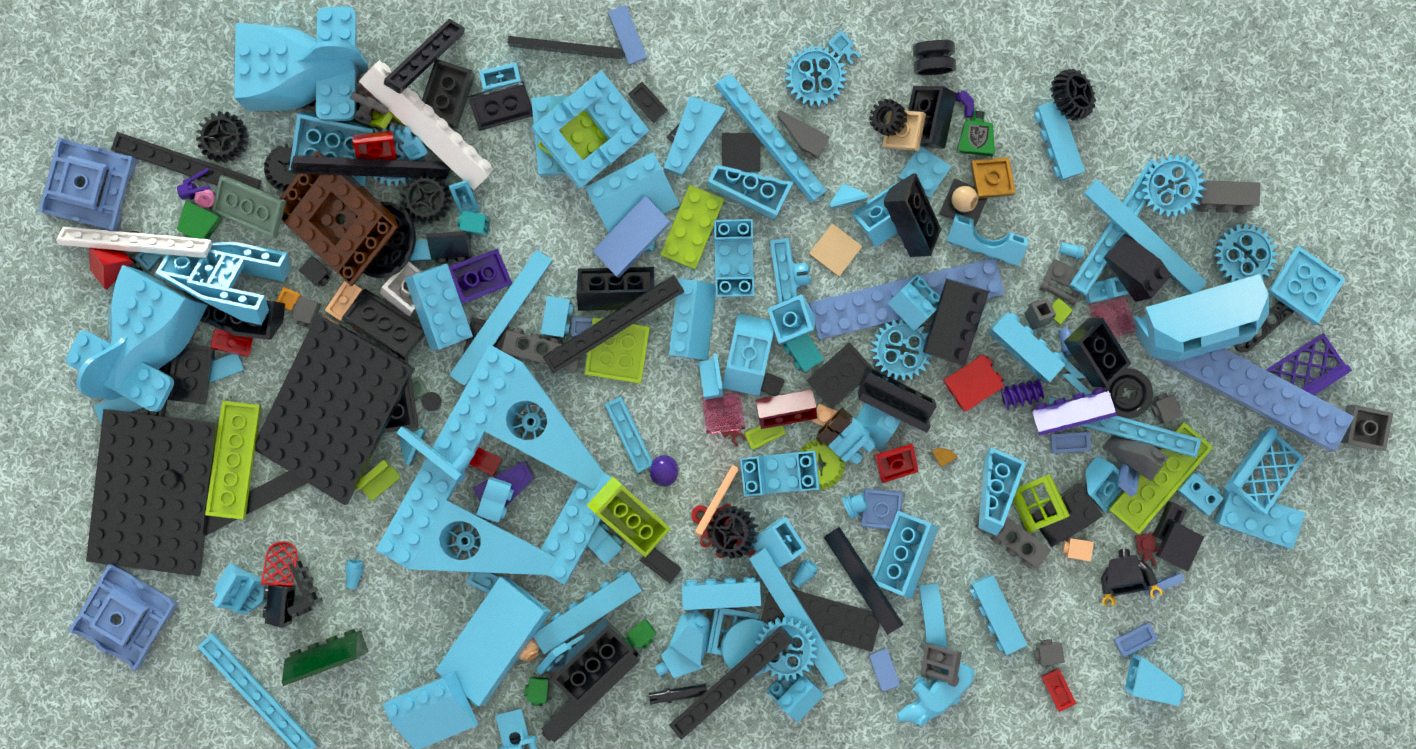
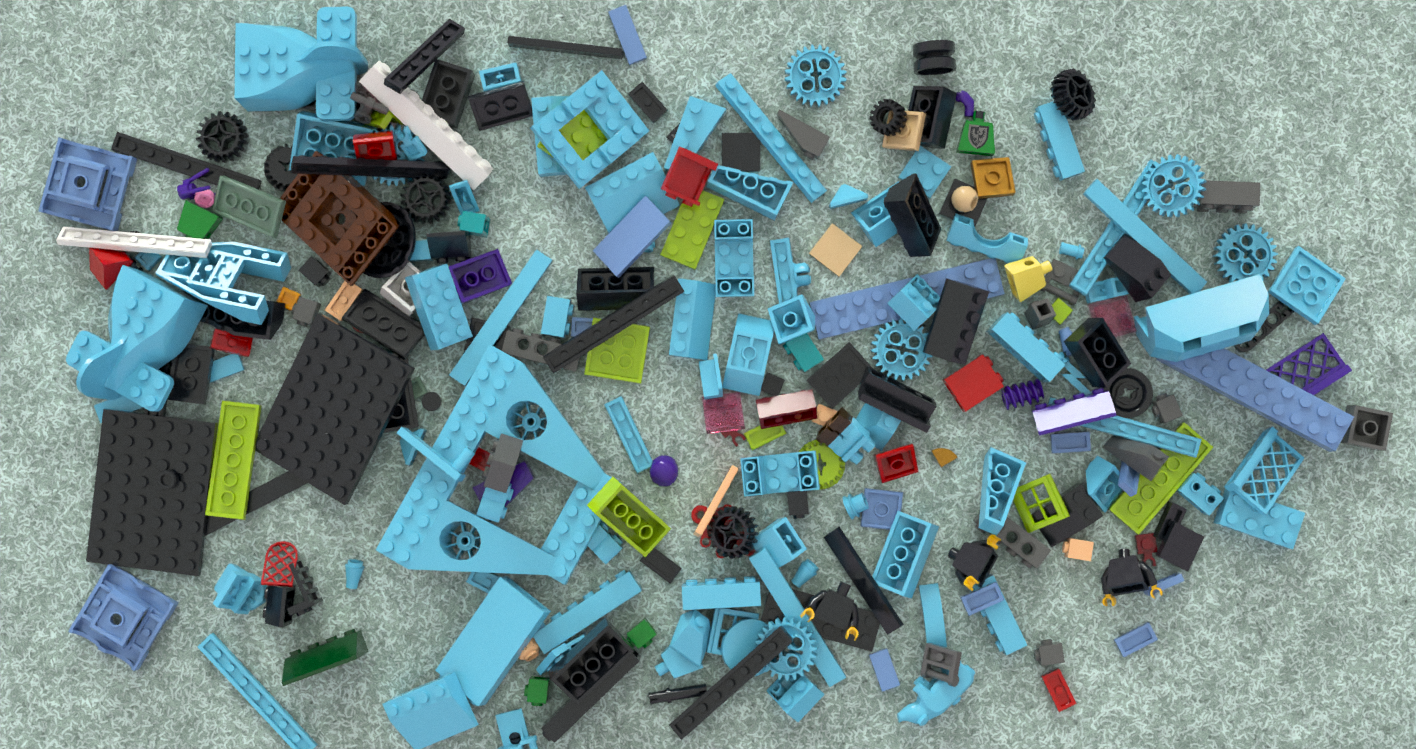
(378, 480): lime panel -> none
(502, 462): none -> dark grey brick
(687, 176): none -> red panel
(797, 504): none -> black brick
(835, 609): none -> torso
(841, 44): medium azure plate -> none
(974, 561): none -> torso
(982, 598): none -> medium blue tile
(1026, 276): none -> light yellow torso
(1151, 683): medium azure slope -> none

